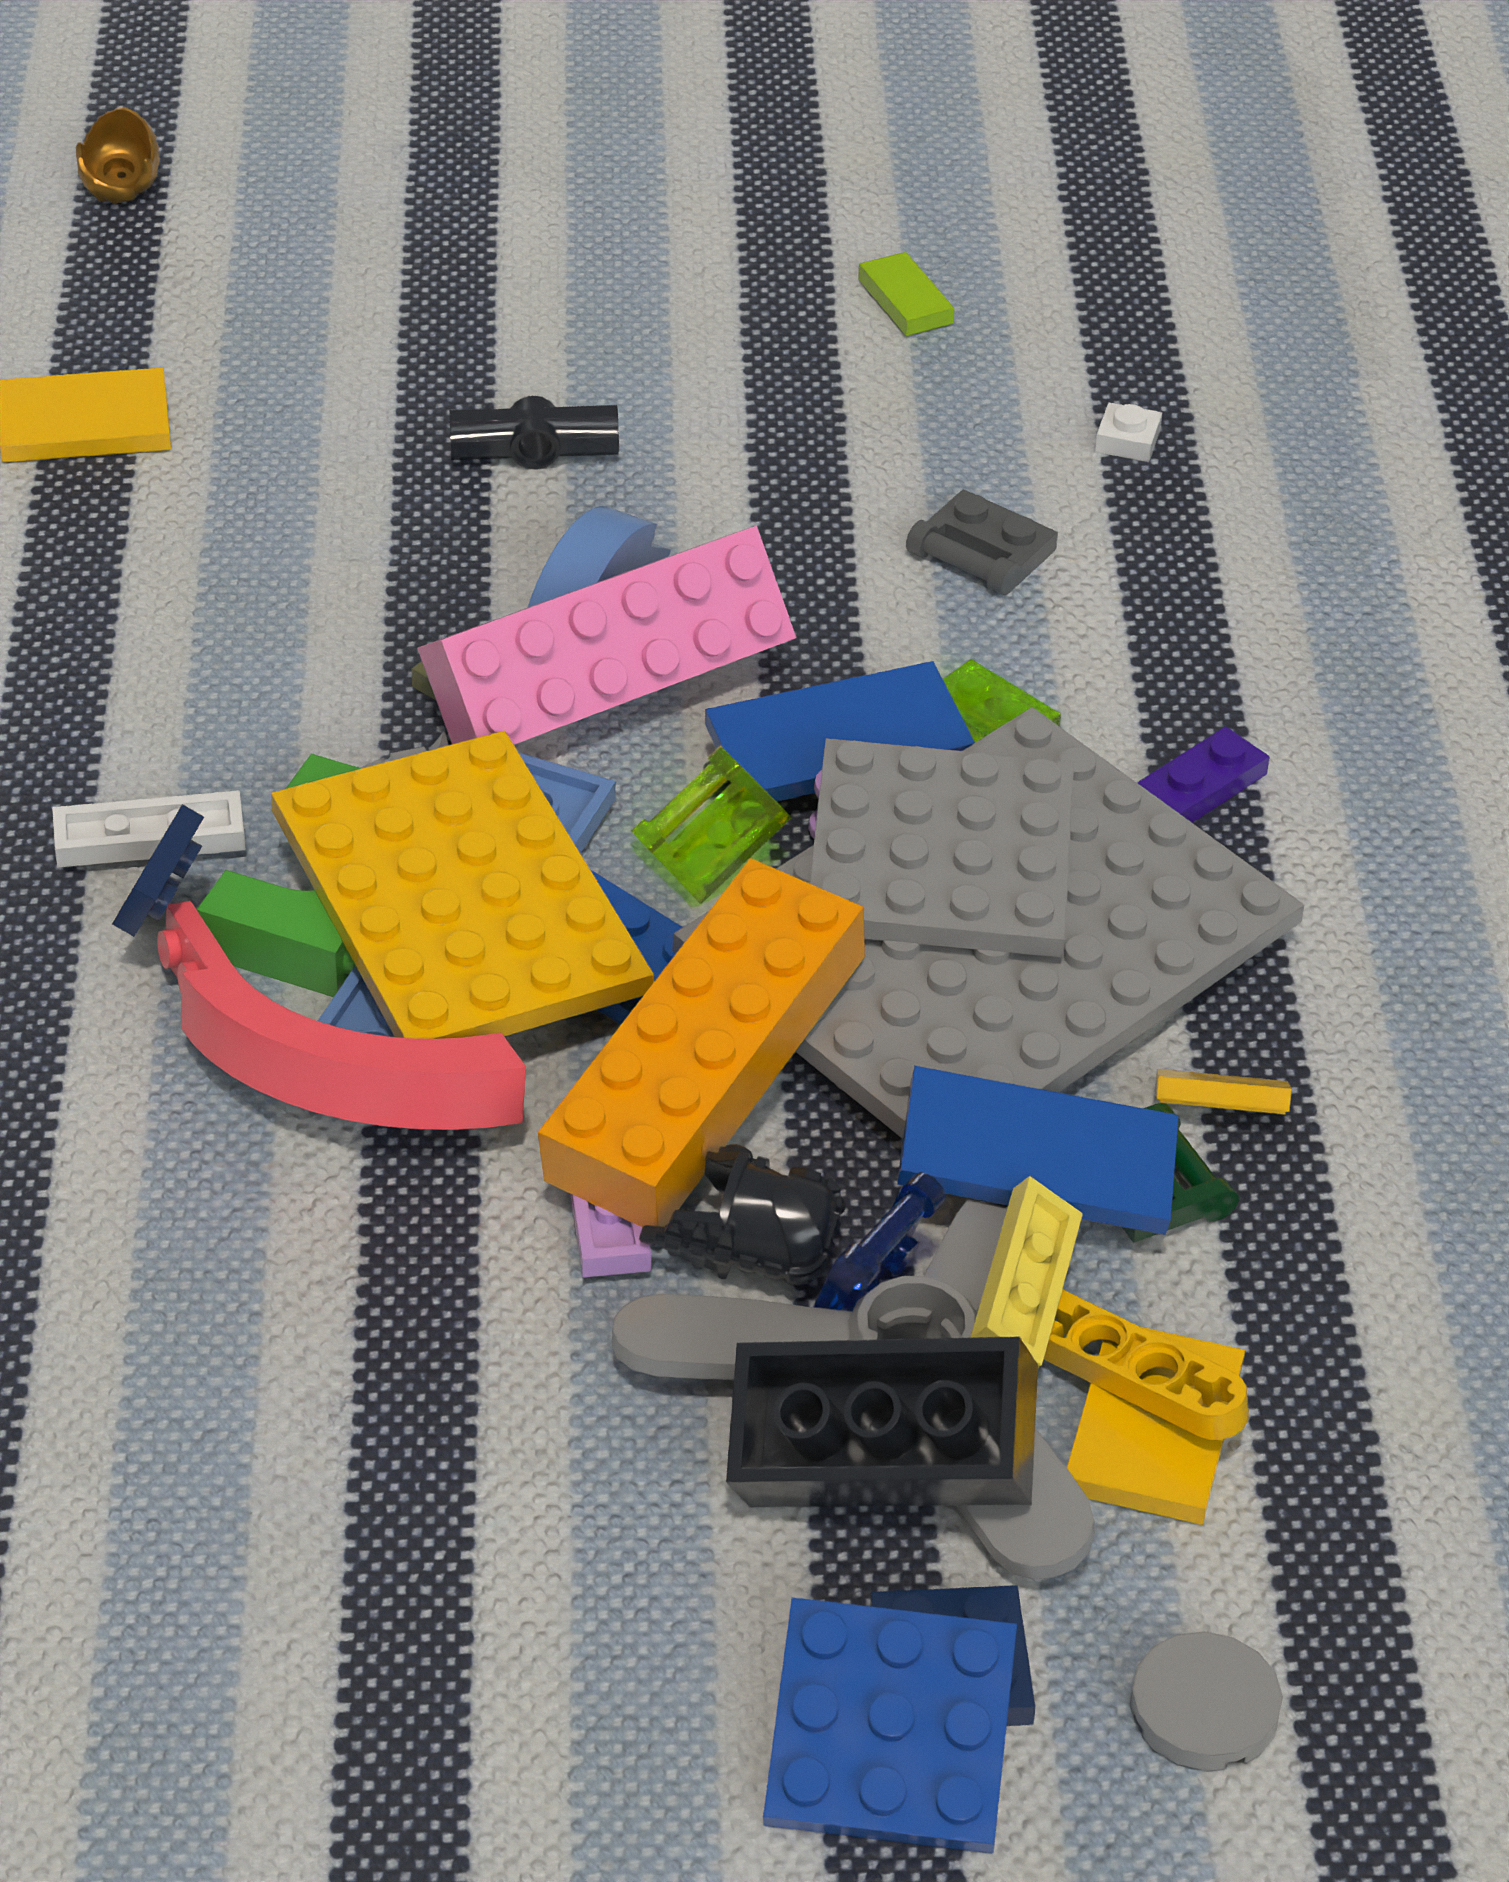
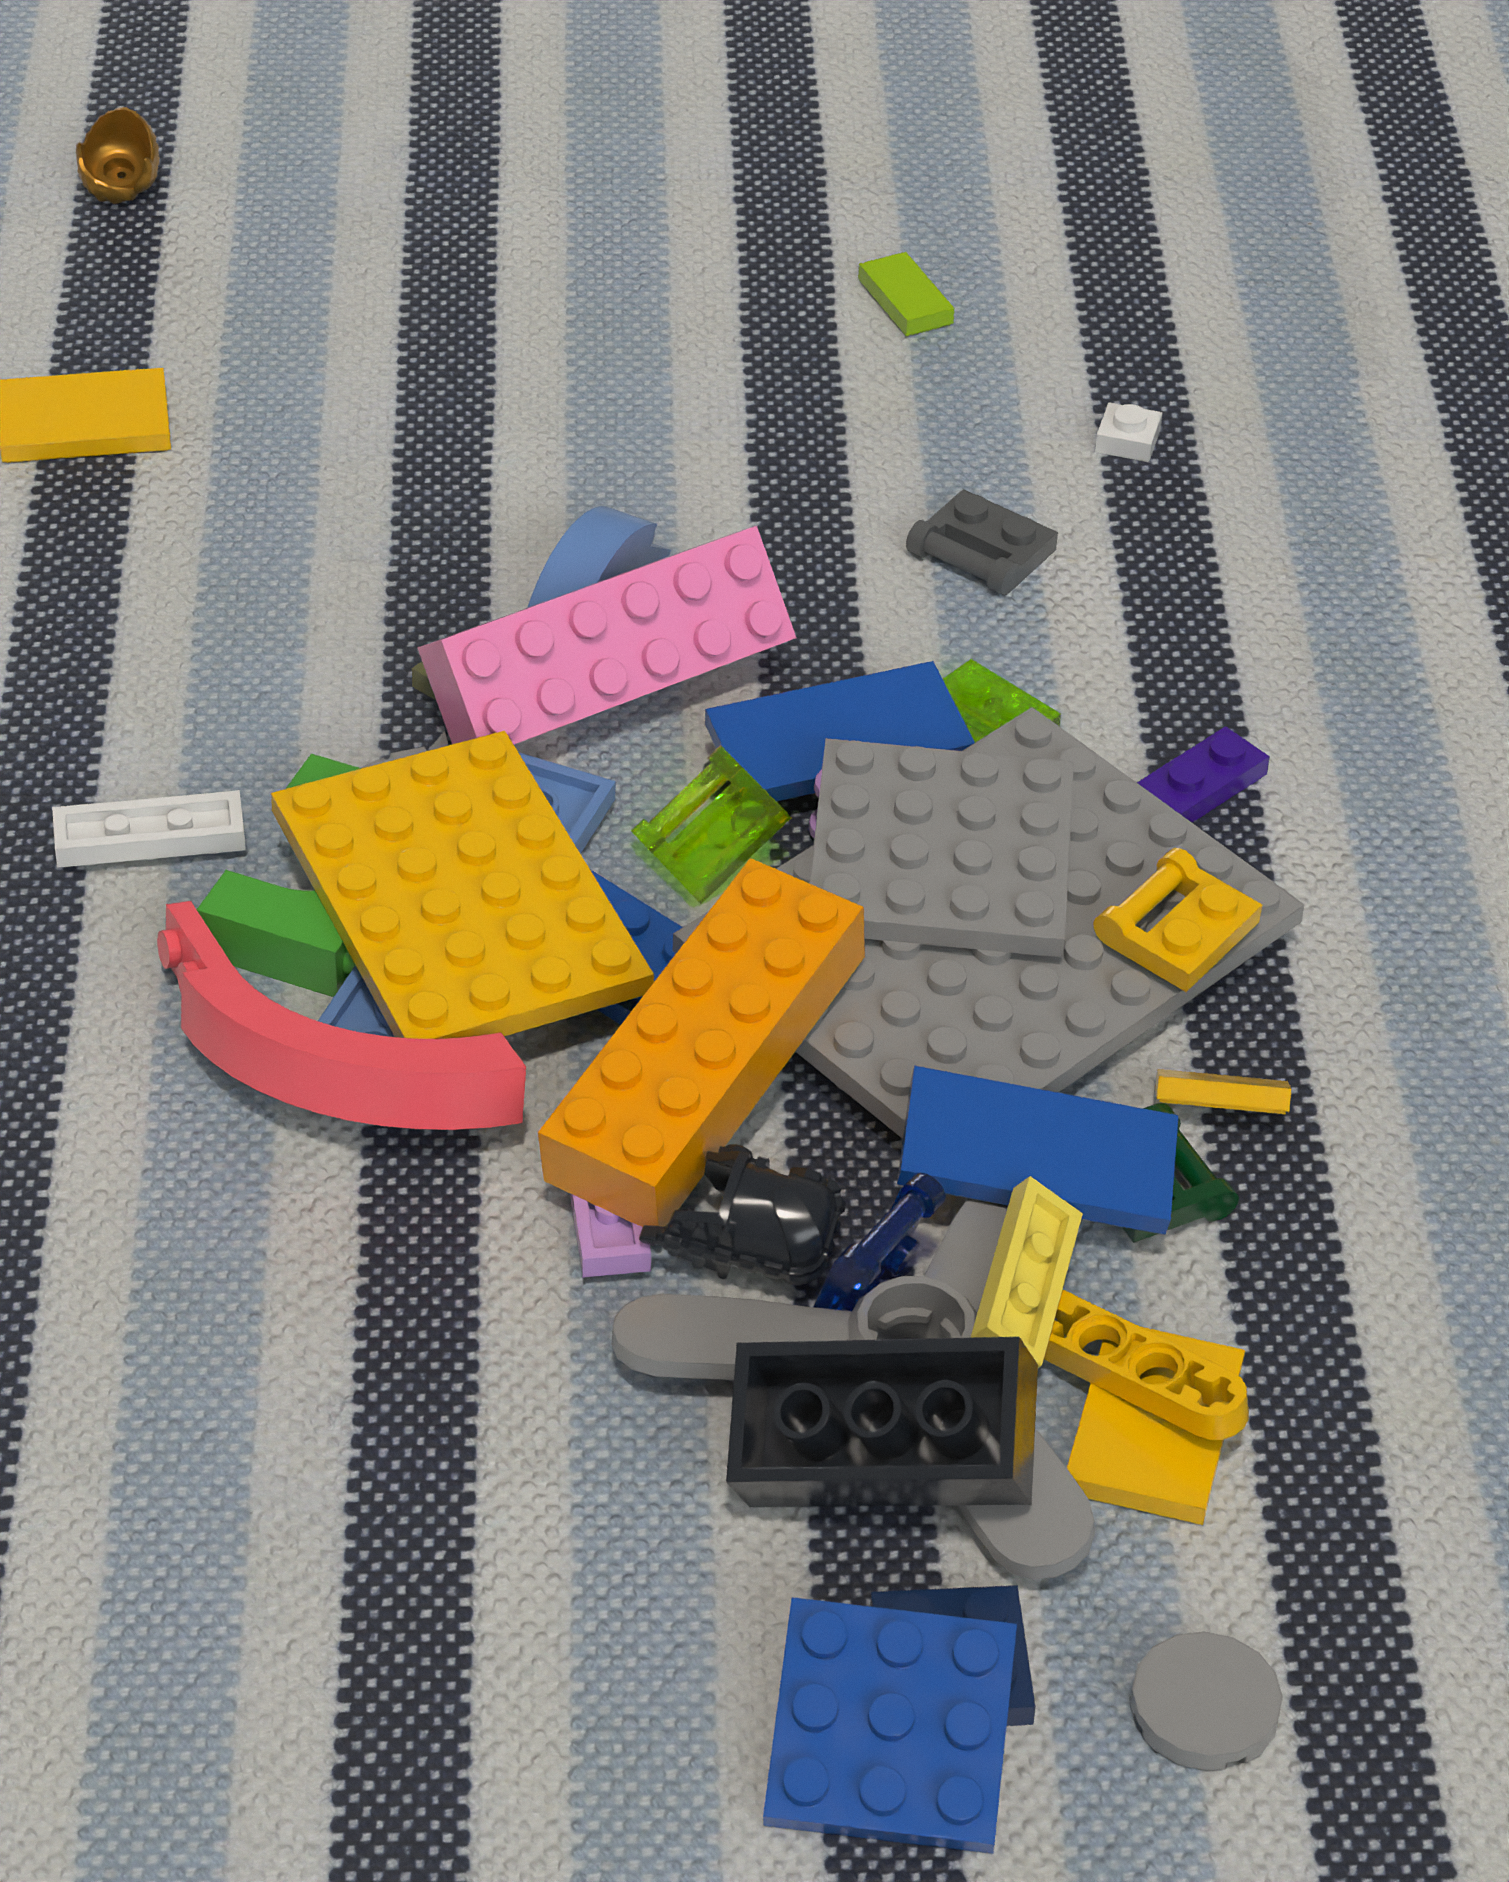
(155, 885): dark blue plate -> none
(534, 432): black piece -> none
(1192, 933): none -> yellow plate

